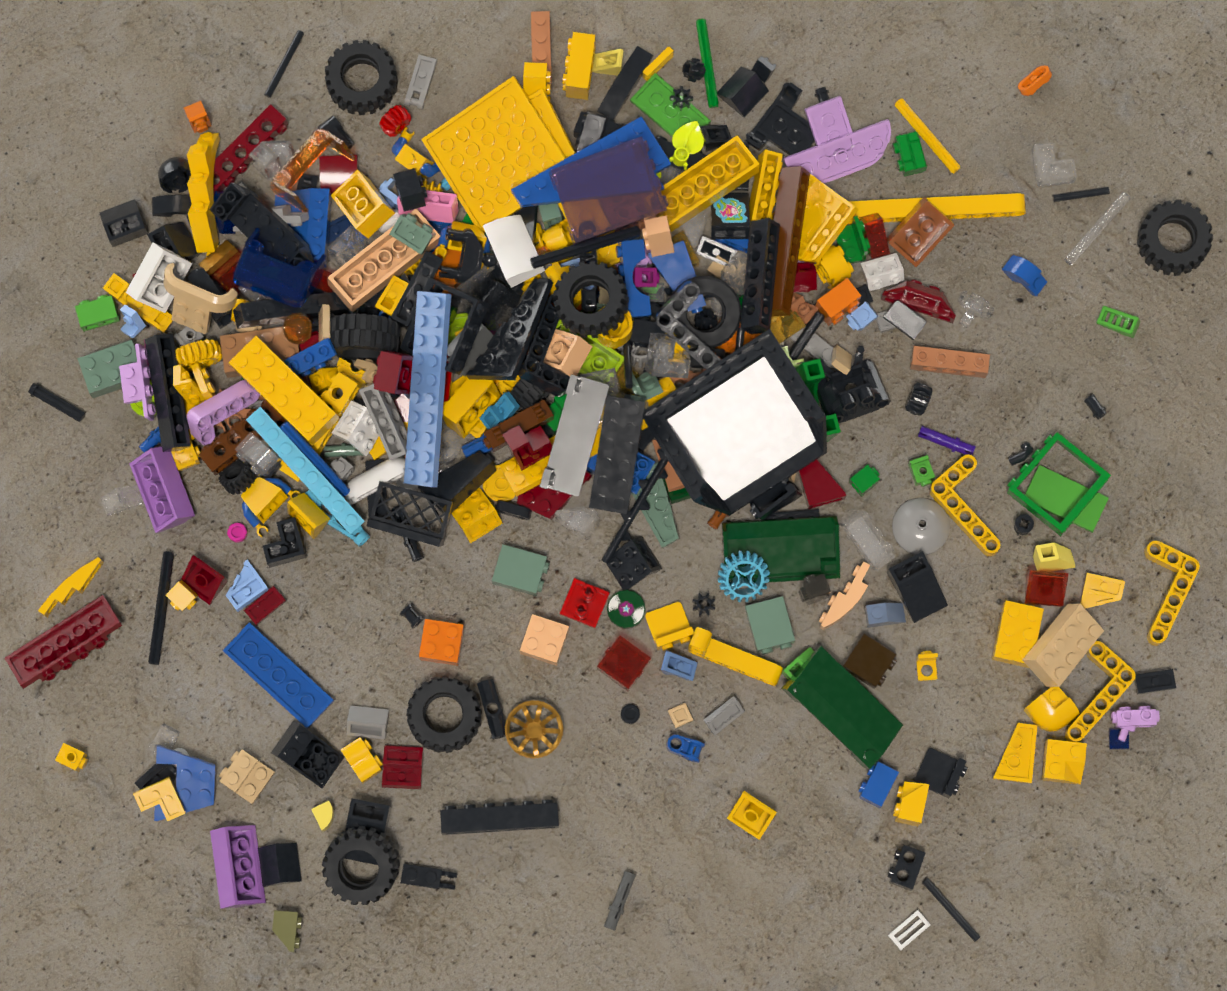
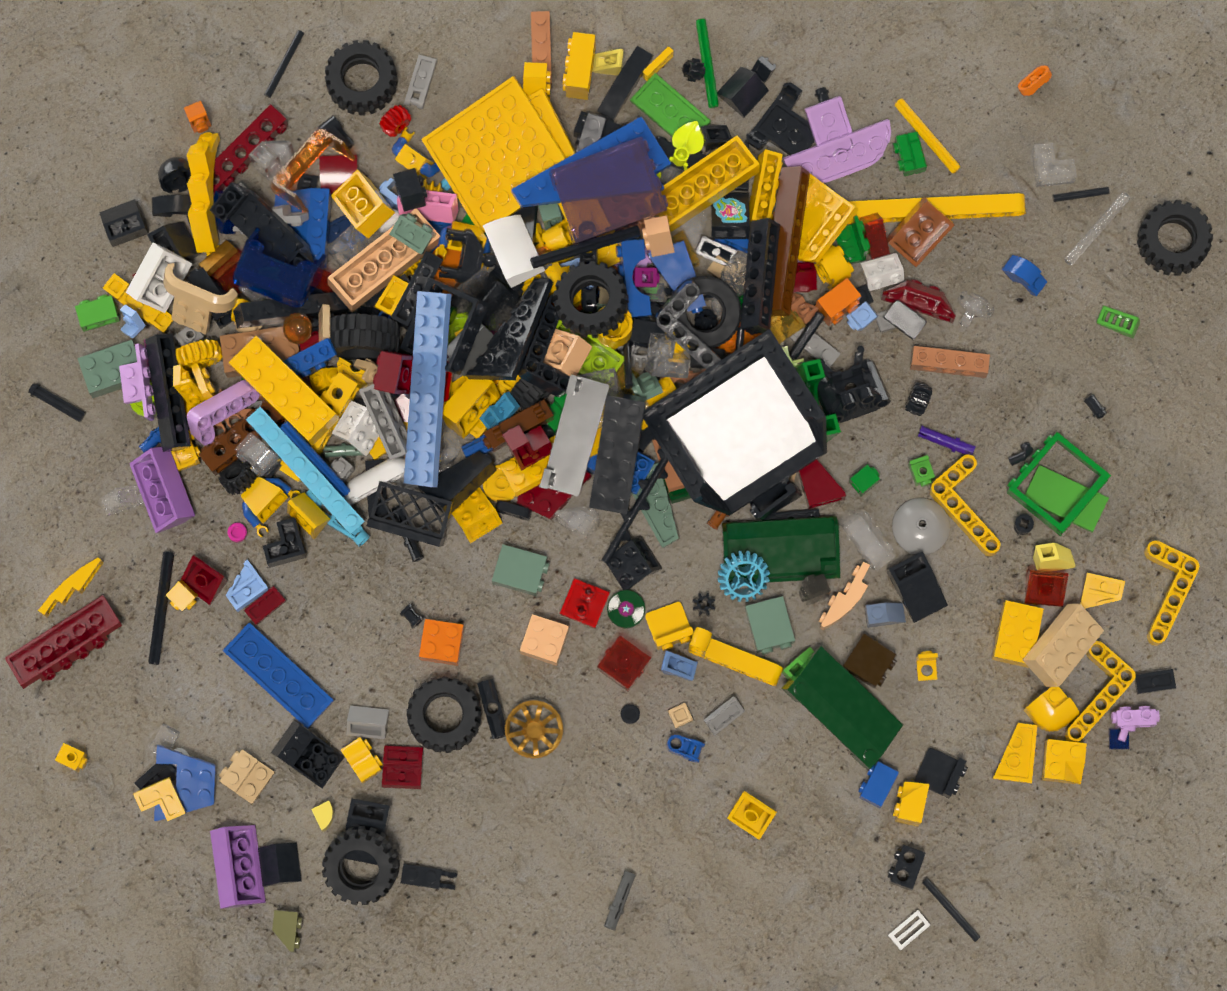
(499, 818): black brick -> none
(681, 92): black gear -> none
(841, 359): tan tile -> none

